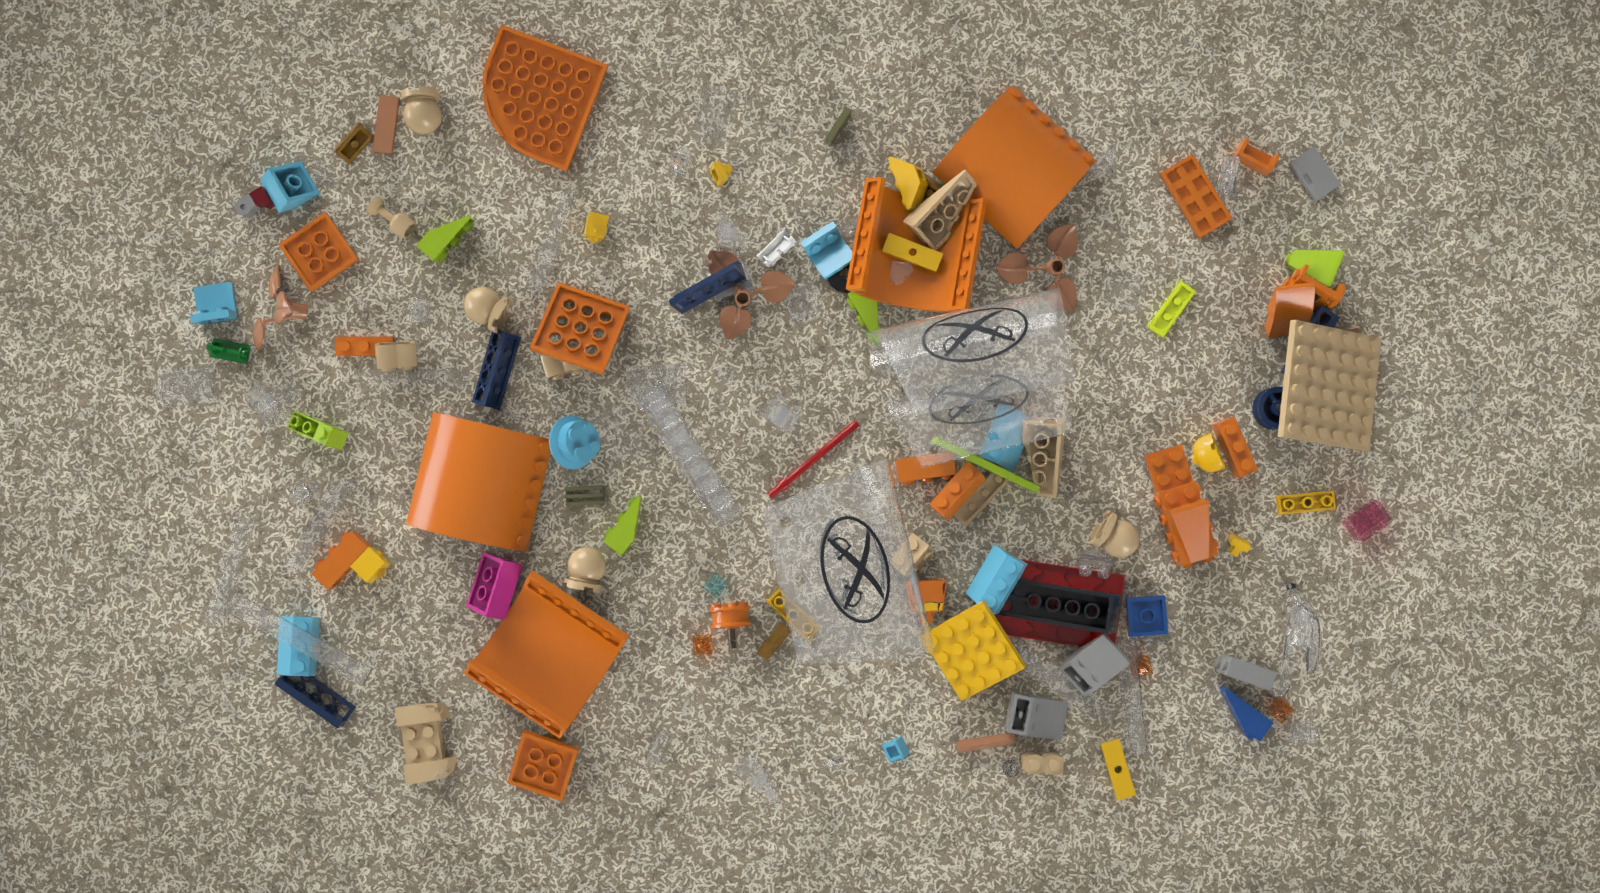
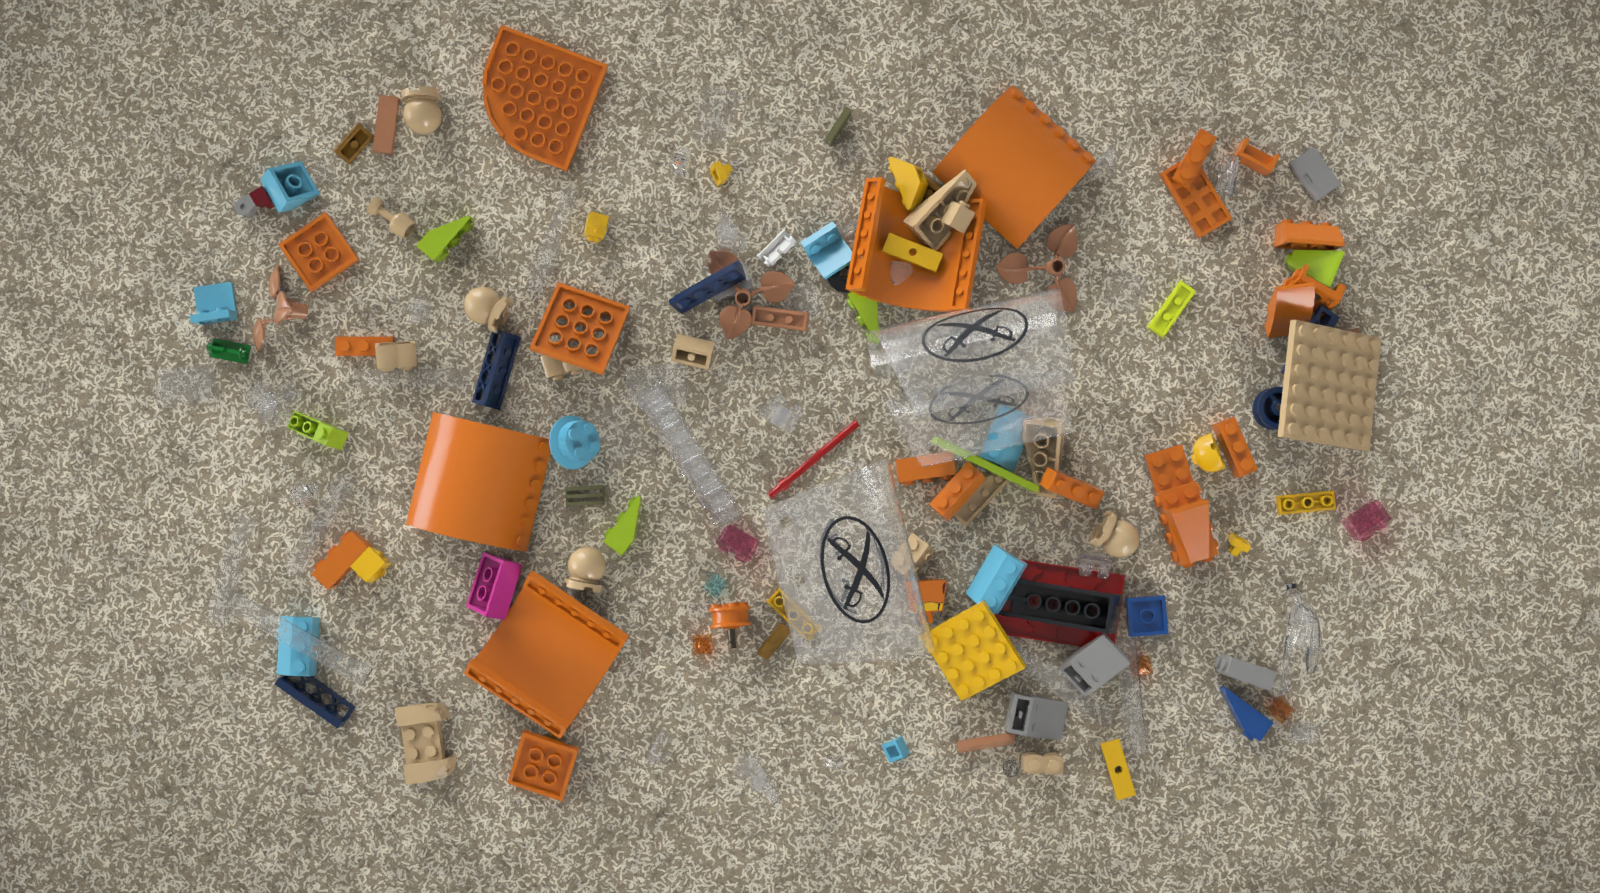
(692, 351): none -> tan brick
(737, 542): none -> clear pink brick
(780, 318): none -> nougat tile
(958, 216): none -> tan brick
(1072, 488): none -> orange brick
(1194, 158): none -> orange plate
(1307, 236): none -> orange slope

